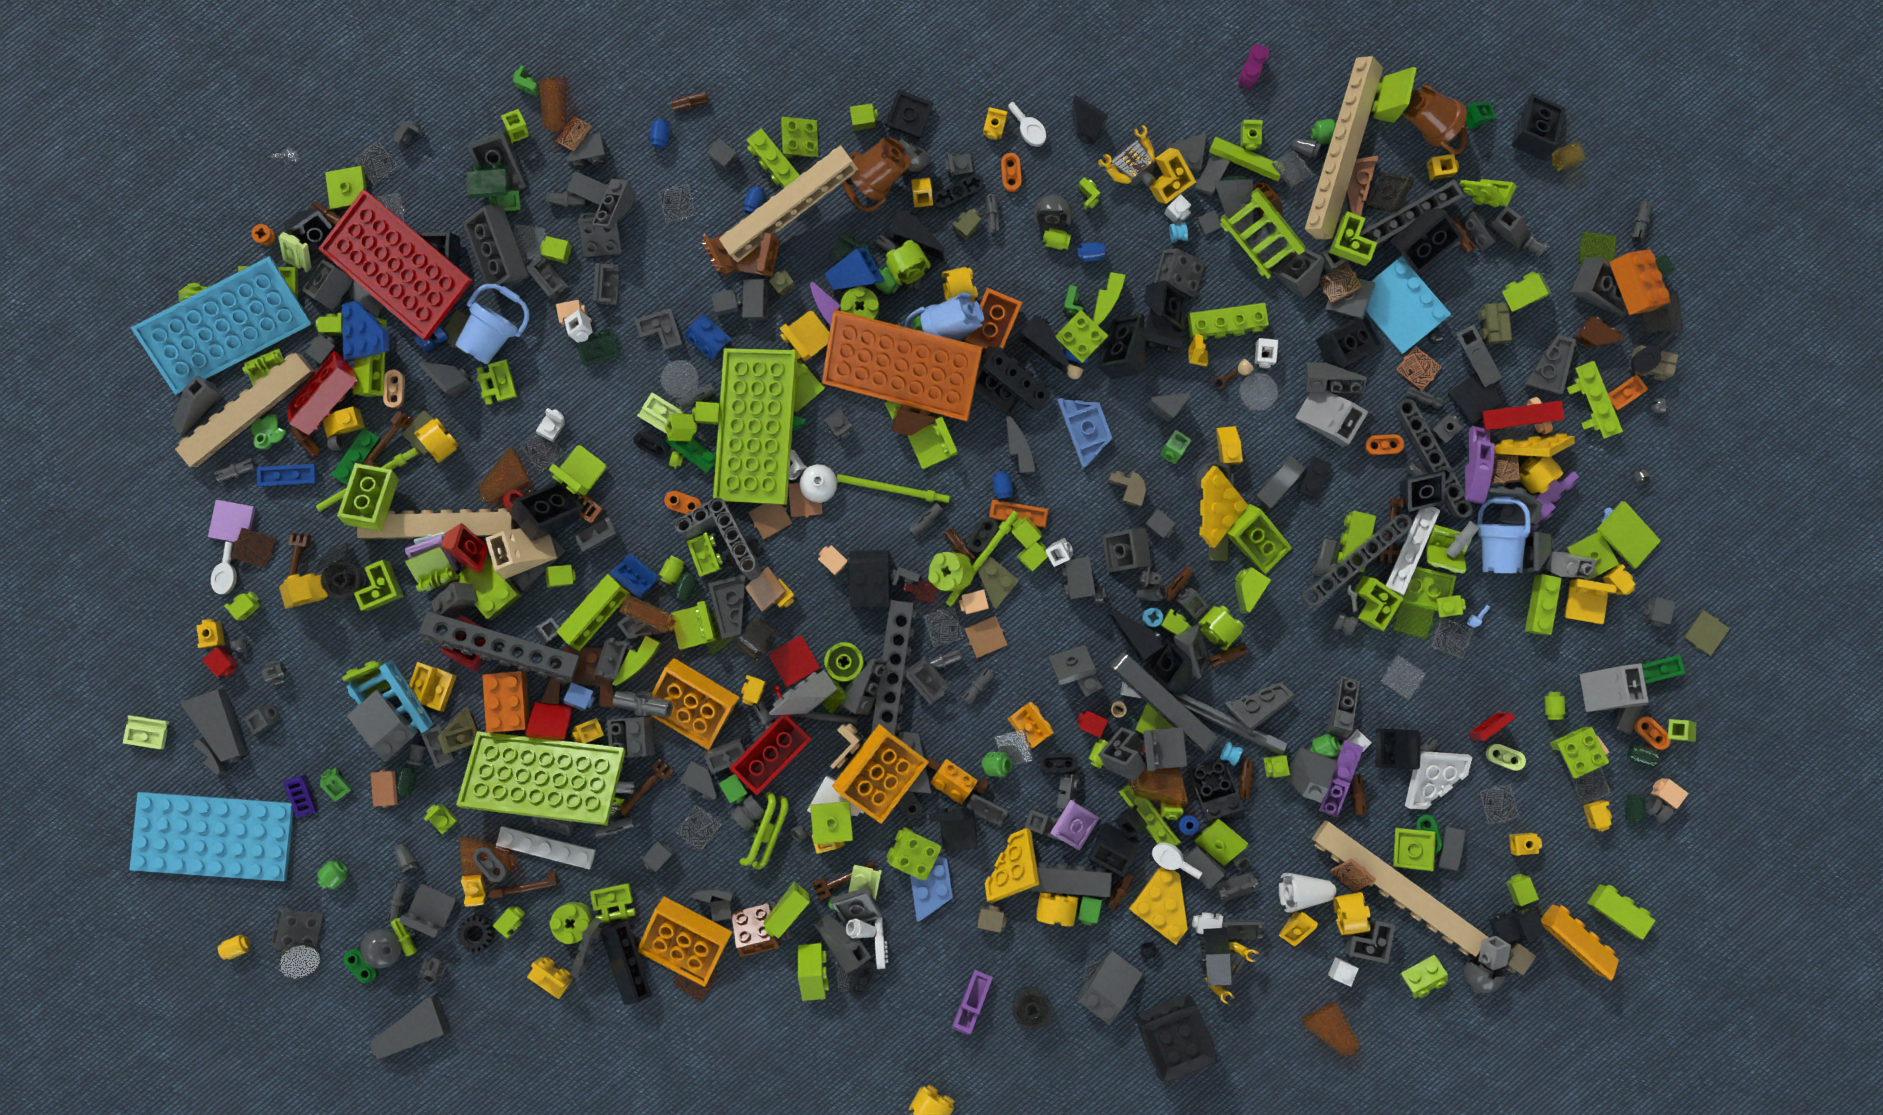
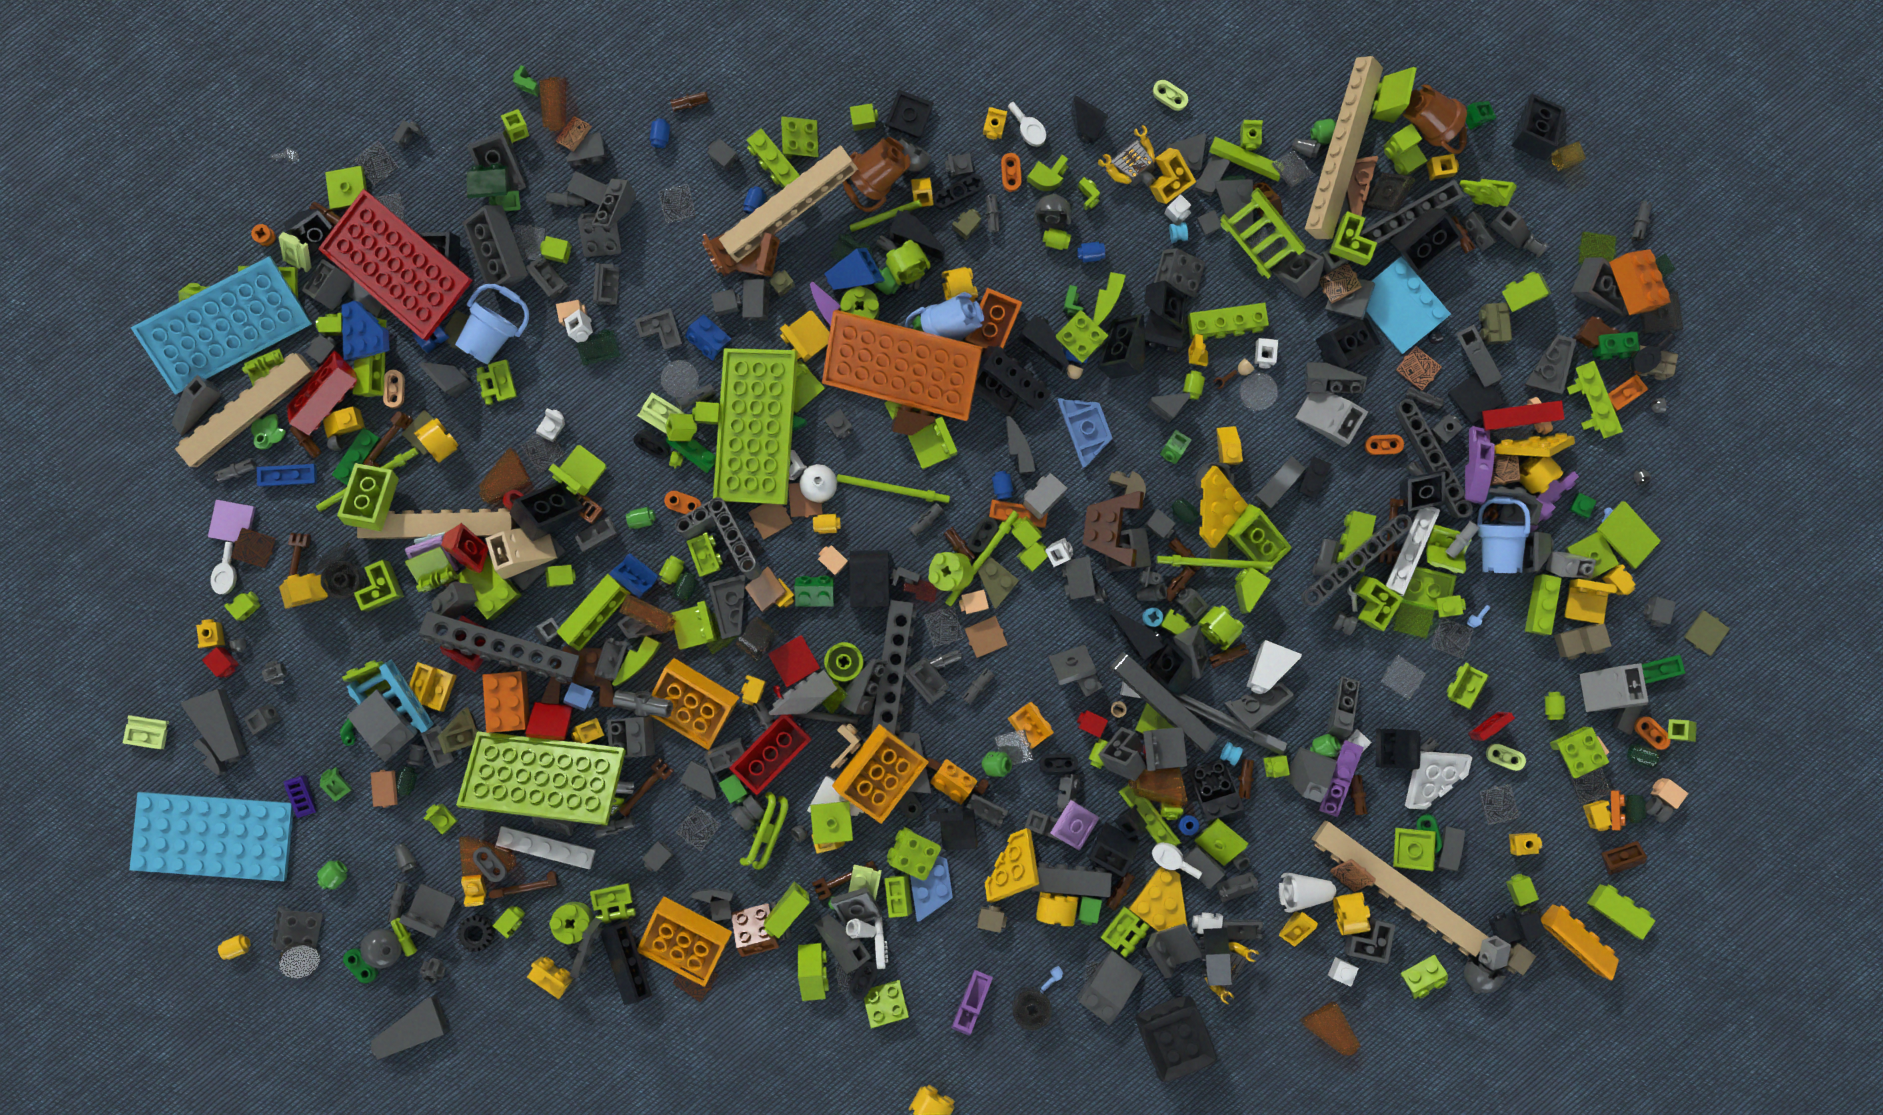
(347, 734): none -> green arm
(640, 518): none -> bright green brick
(814, 591): none -> green bracket
(826, 523): none -> yellow brick
(885, 215): none -> lime bar
(885, 1004): none -> lime hinge
(898, 896): none -> lime hinge
(1044, 496): none -> light grey brick
(1046, 178): none -> lime brick
(1057, 975): none -> light blue hand
(1104, 526): none -> reddish brown wing
(1121, 927): none -> lime plate
(1171, 94): none -> yellowish green plate
(1172, 948): none -> dark grey bracket
(1177, 560): none -> lime bar
(1181, 550): none -> reddish brown pin
(1184, 511): none -> clear green brick
(1194, 384): none -> lime brick
(1253, 66): magenta brick -> none
(1270, 666): none -> white slope
(1404, 150): none -> lime brick
(1467, 686): none -> lime bracket
(1492, 512): none -> reddish brown hand
(1582, 505): none -> green plate
(1588, 639): none -> dark tan brick
(1616, 345): none -> green bracket
(1617, 802): none -> orange plate
(1624, 857): none -> reddish brown slope

